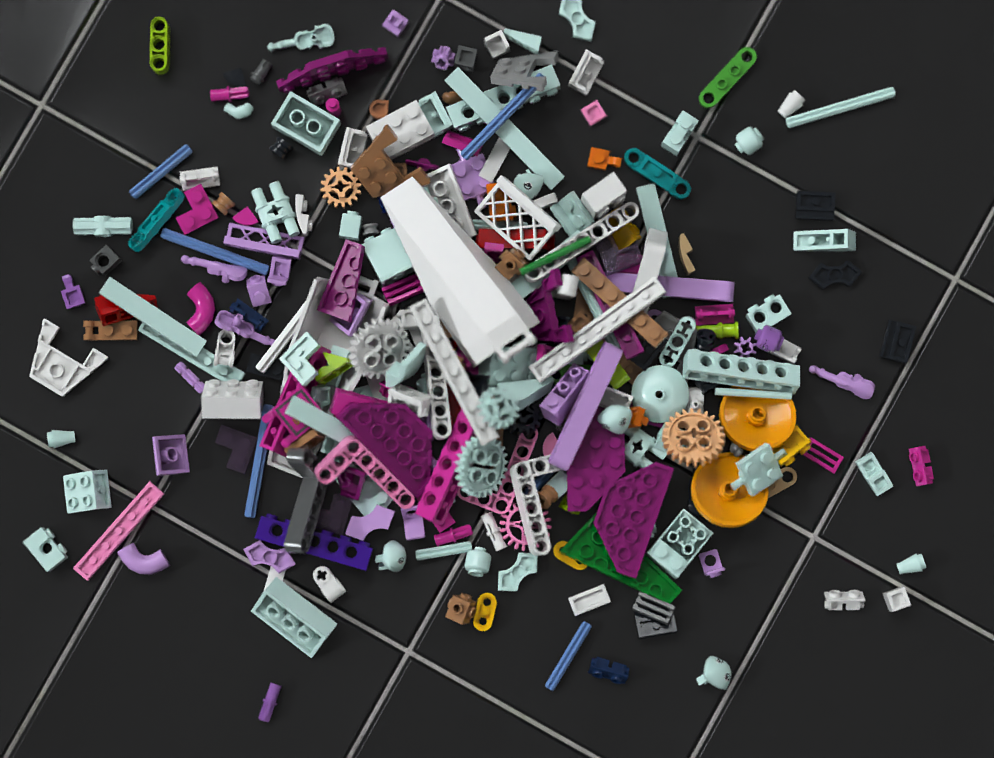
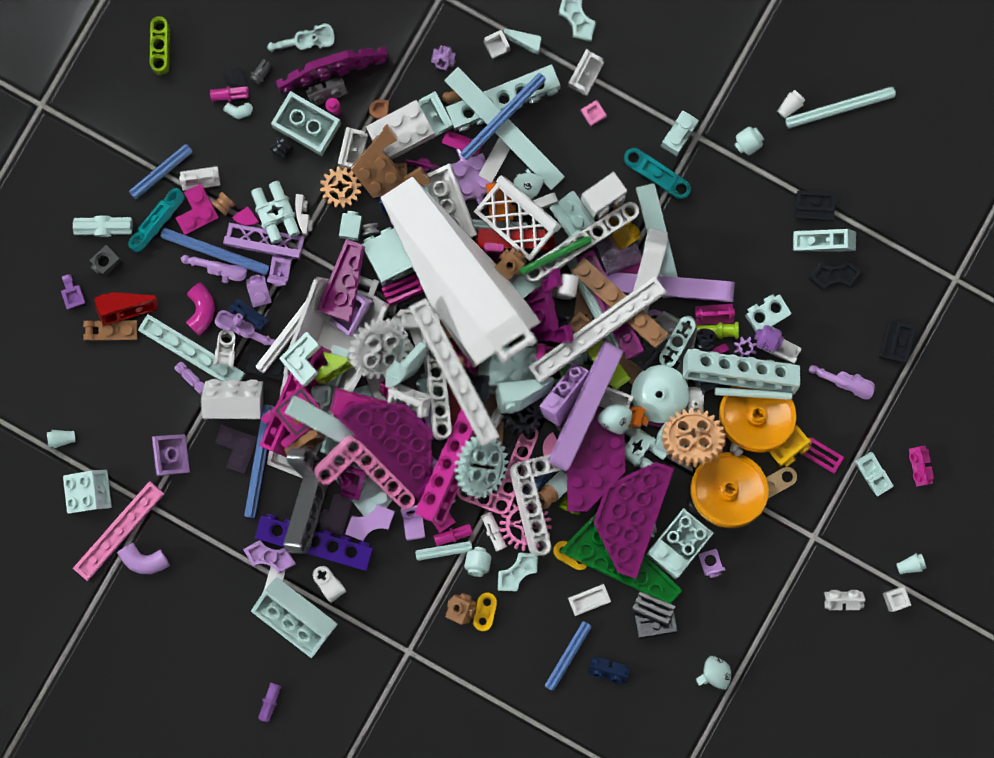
(36, 543): light aqua brick -> none
(55, 368): white wing -> none
(152, 317): light aqua tile -> none
(393, 557): light aqua piece -> none
(395, 23): lavender tile -> none
(465, 58): dark grey brick -> none
(491, 411): light aqua gear -> none
(519, 70): light grey wing -> none
(600, 159): orange plate -> none
(684, 249): tan slope -> none
(727, 77): bright green plate -> none
(759, 469): light aqua plate -> none

